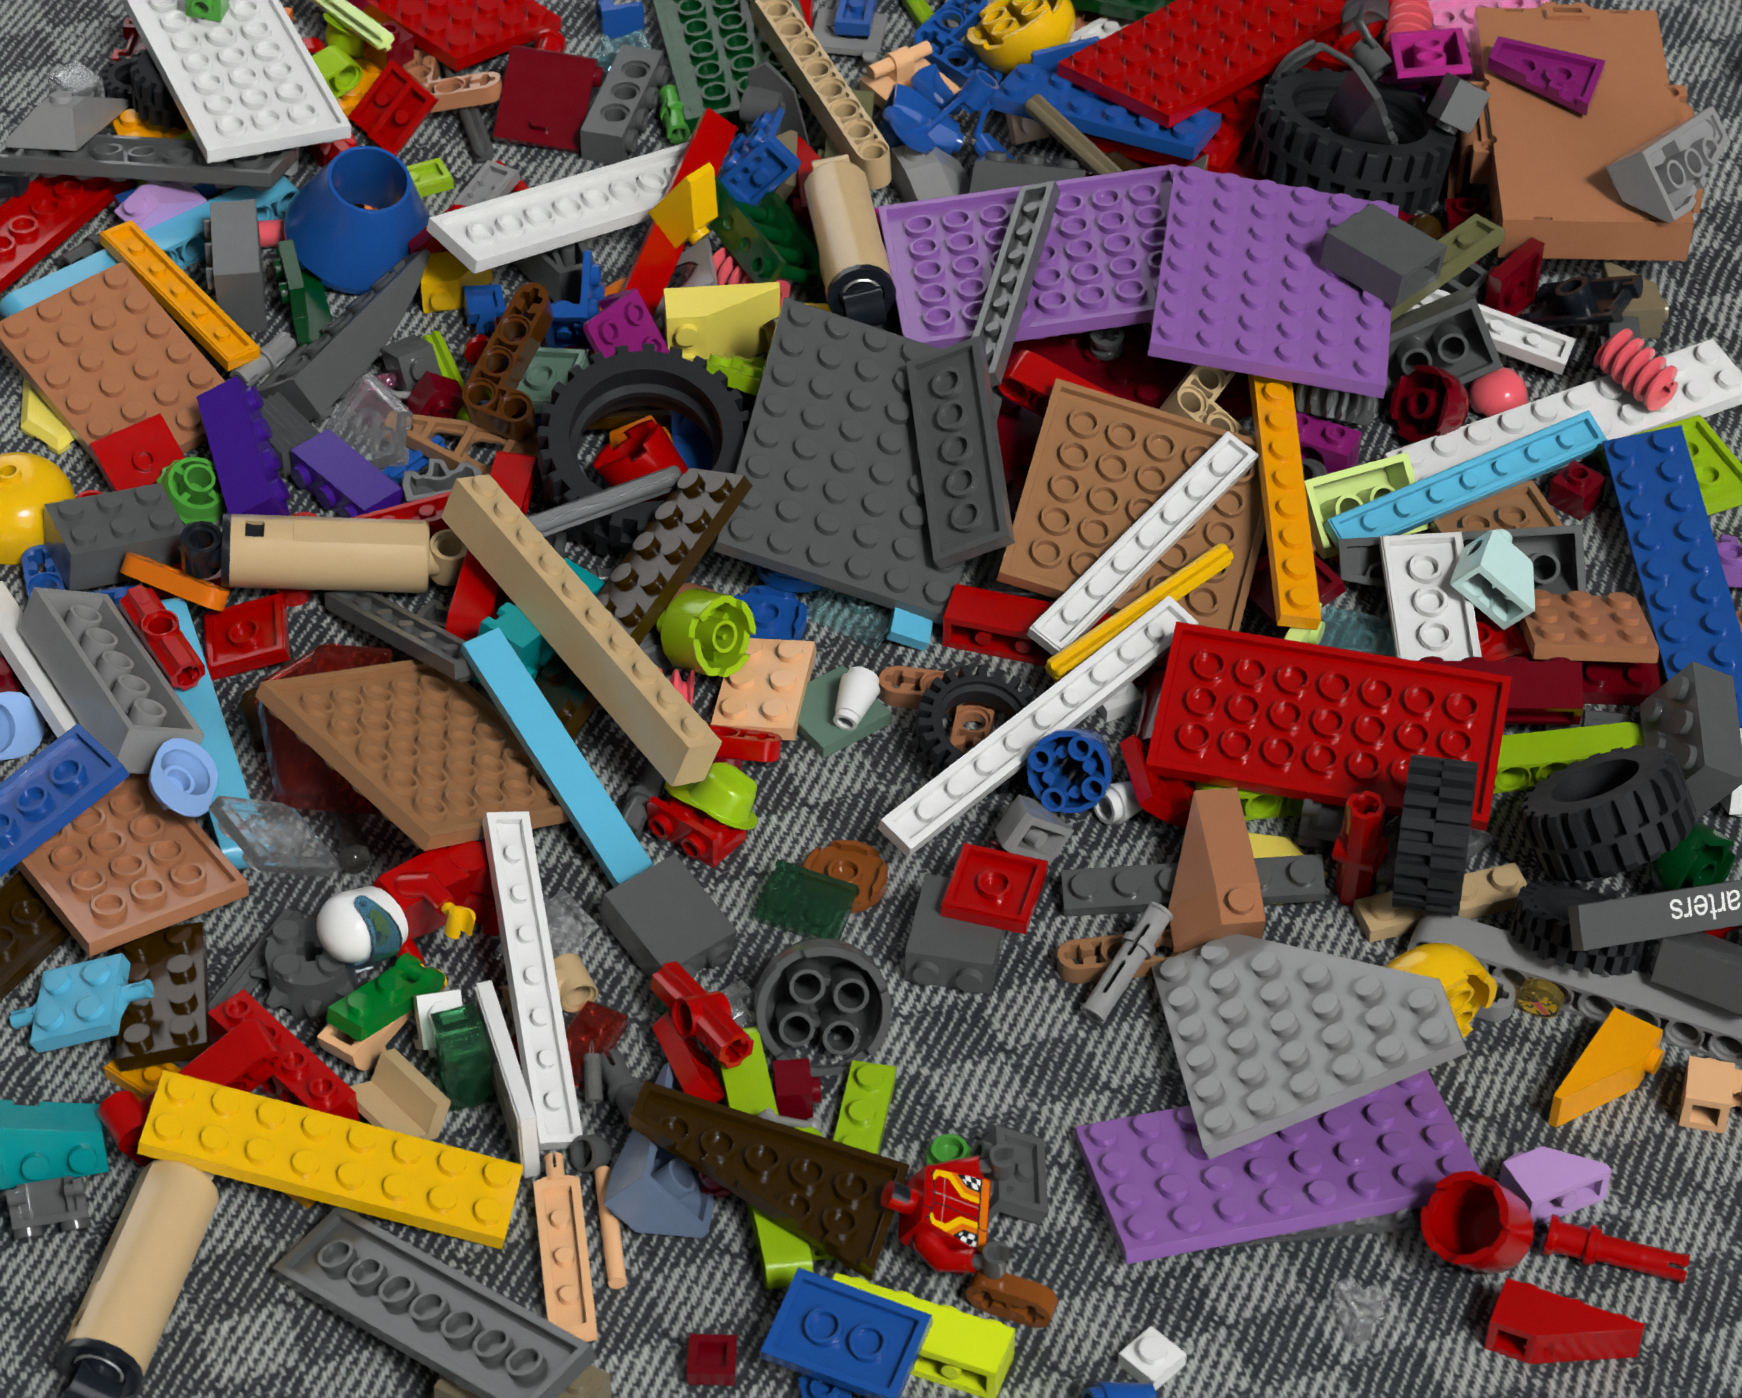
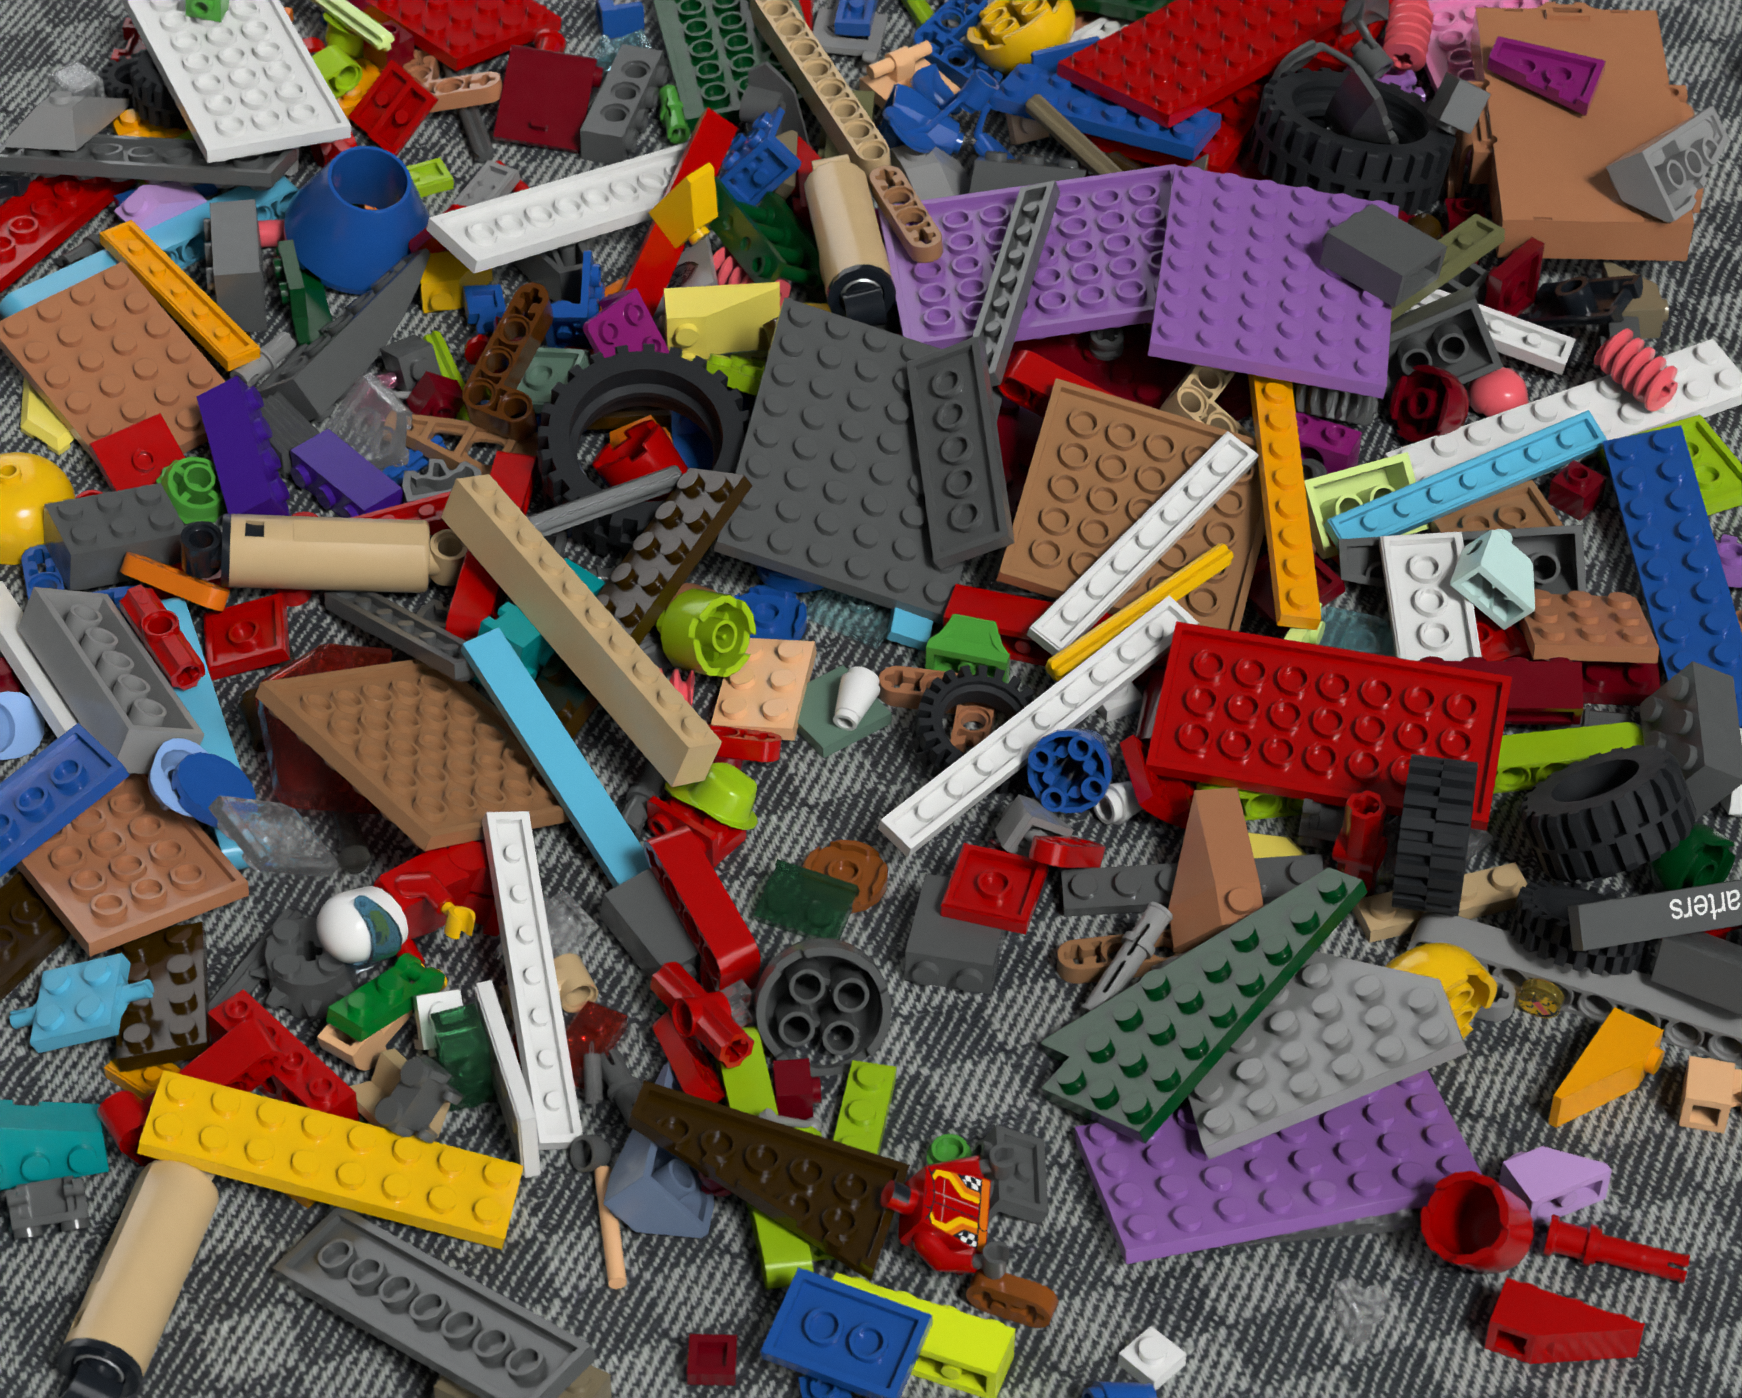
(205, 777): none -> blue tile
(417, 1099): none -> dark grey piece
(564, 1251): light nougat plate -> none
(704, 910): none -> red beam
(748, 354): none -> sticker
(906, 213): none -> medium nougat beam
(968, 642): none -> bright green slope
(1067, 851): none -> red beam
(1160, 1037): none -> wing
(1428, 56): dark pink slope -> none

